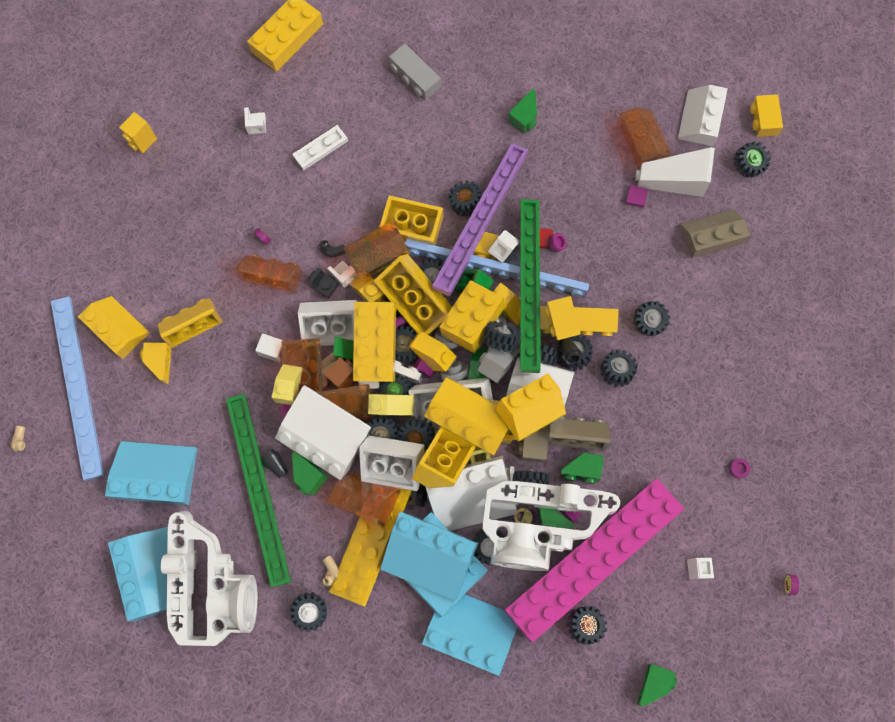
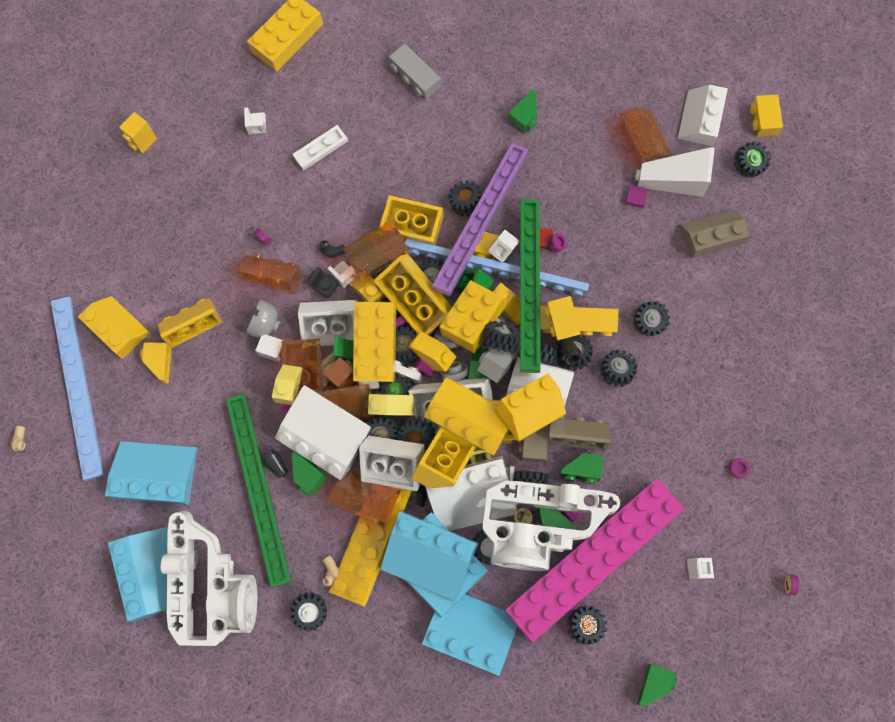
(263, 320): none -> light grey cylinder

